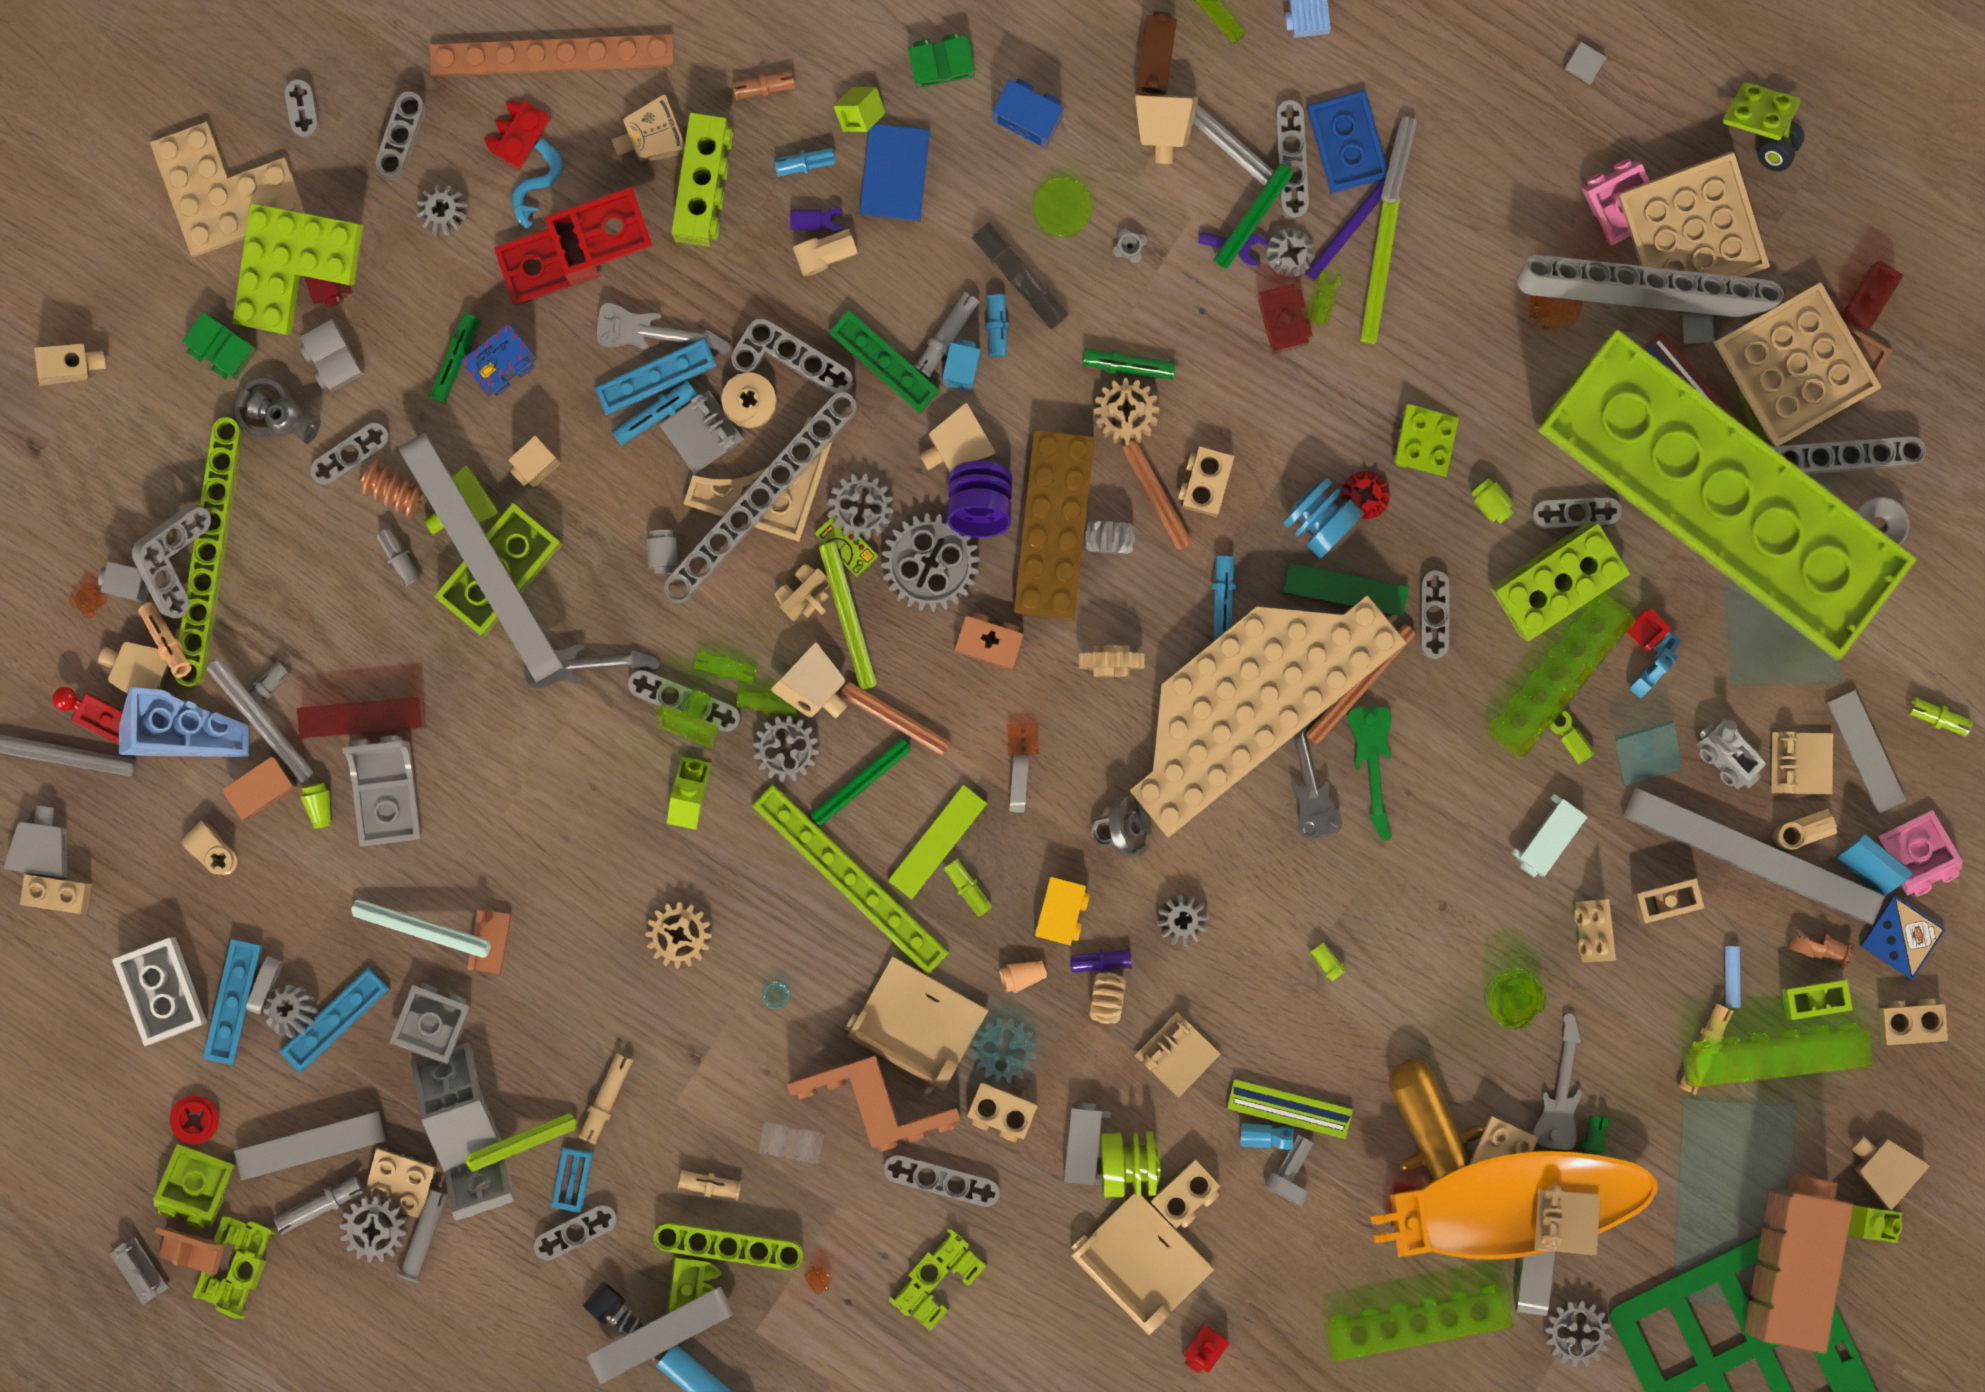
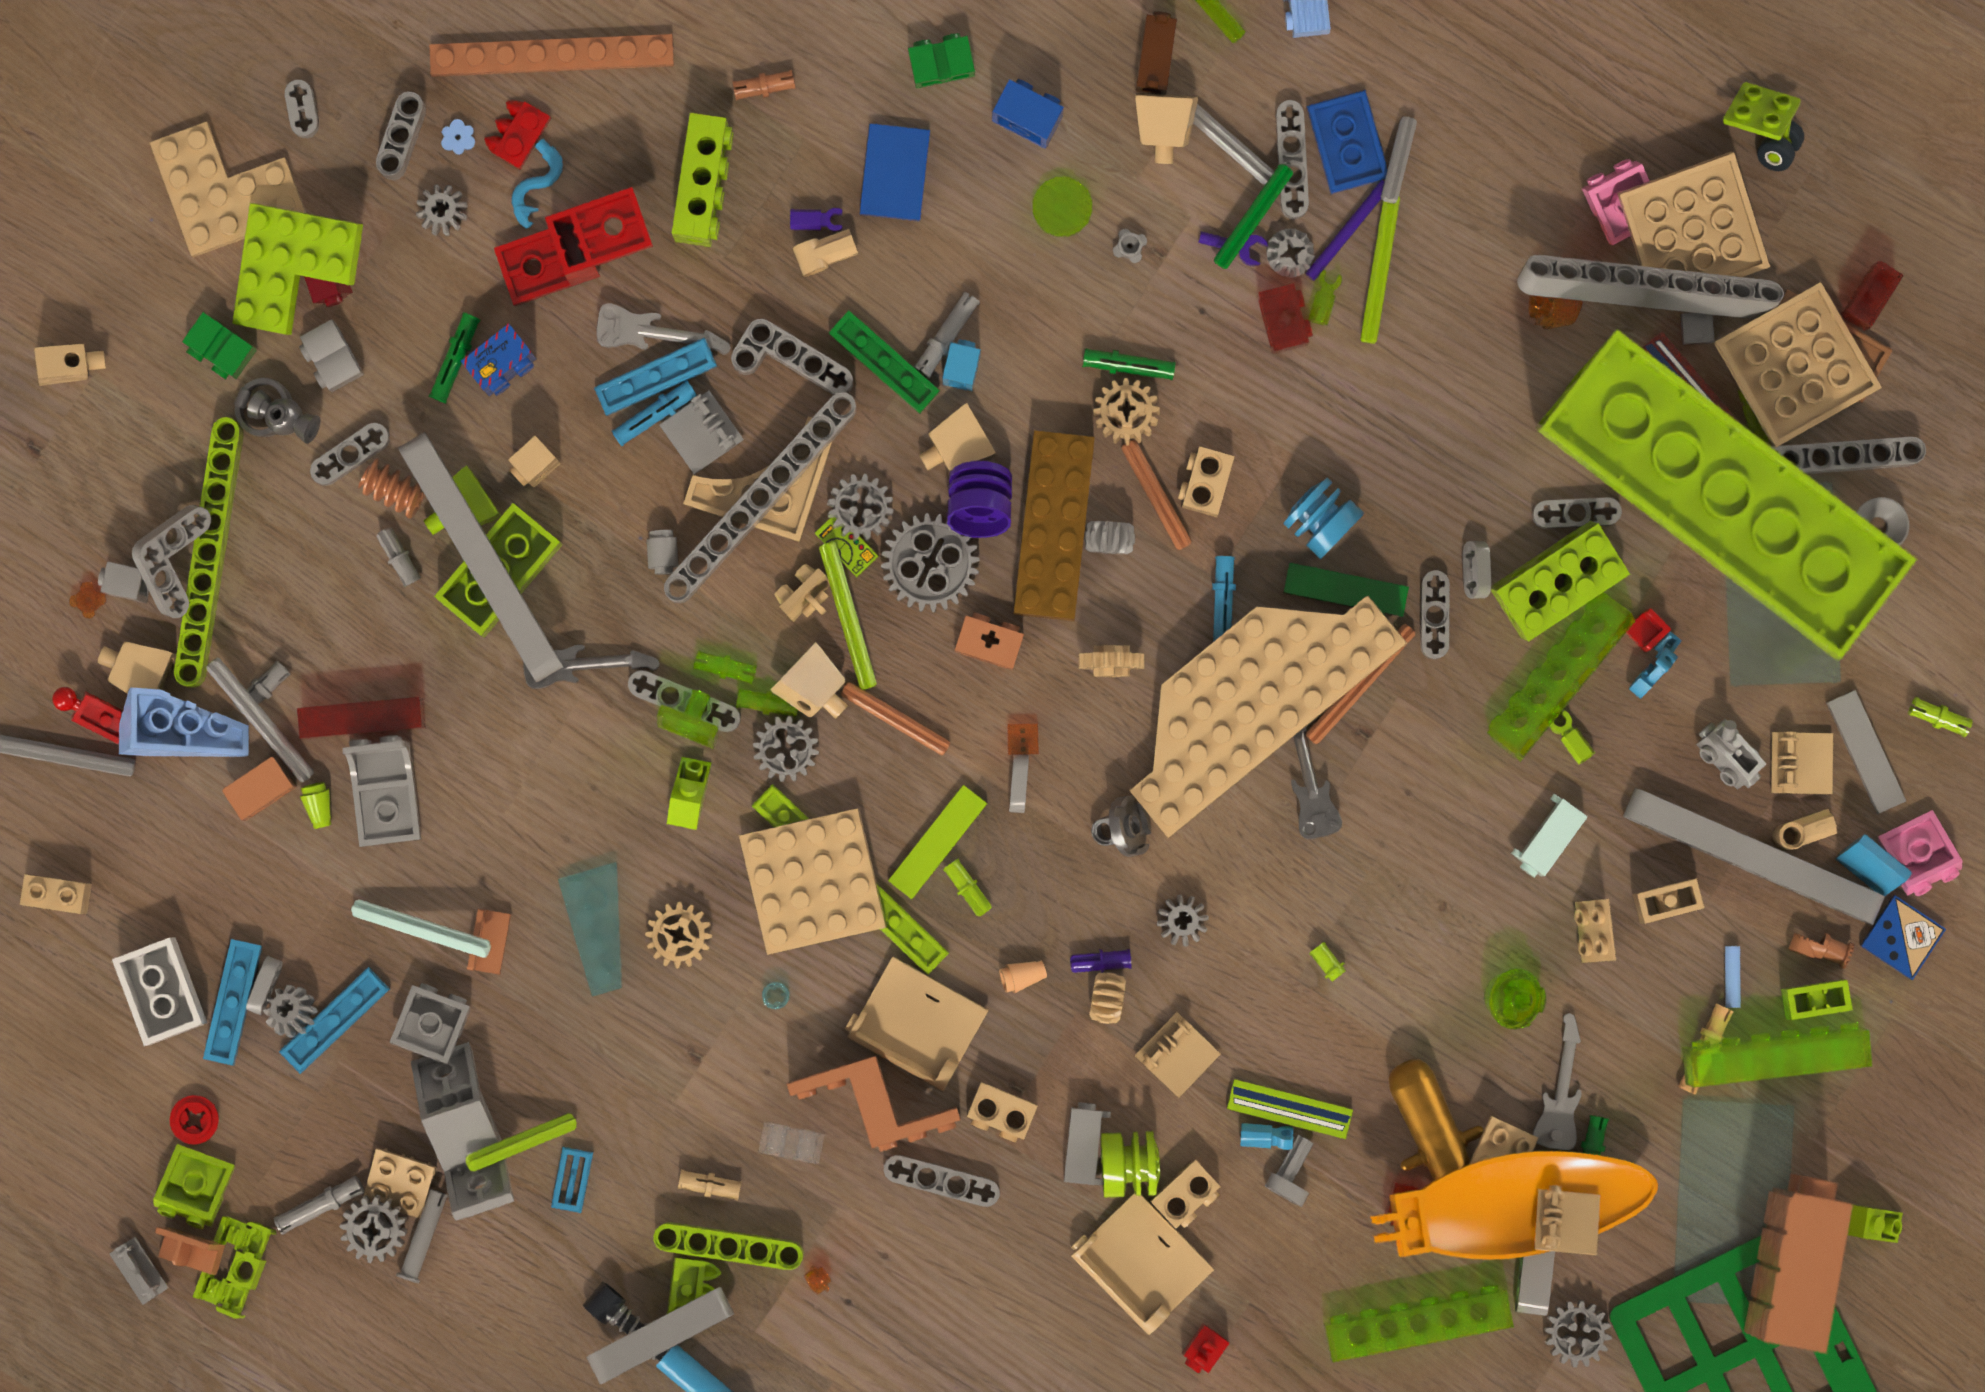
(39, 846): light grey torso -> none
(177, 660): light nougat pin -> none
(206, 845): tan piece -> none
(310, 1145): light grey beam -> none
(458, 128): none -> light blue plant
(558, 1249): light grey beam -> none
(594, 917): none -> clear light blue wing
(605, 1099): tan pin -> none
(651, 133): tan torso -> none
(764, 395): tan piece -> none
(803, 161): dark azure axle -> none
(812, 881): none -> tan plate
(859, 109): lime panel -> none
(861, 781): green axle -> none
(948, 1254): lime piece -> none
(997, 325): dark azure pin -> none
(1019, 1040): clear light blue gear -> none
(1020, 276): clear smoke piece -> none
(1061, 911): yellow brick -> none
(1370, 730): green piece -> none
(1380, 491): red gear -> none
(1426, 440): lime hinge -> none
(1476, 569): none -> light grey beam
(1493, 501): lime brick -> none
(1585, 63): light grey tile -> none
(1648, 753): clear light blue piece -> none
(1887, 1169): tan torso -> none
(1913, 1029): tan brick -> none

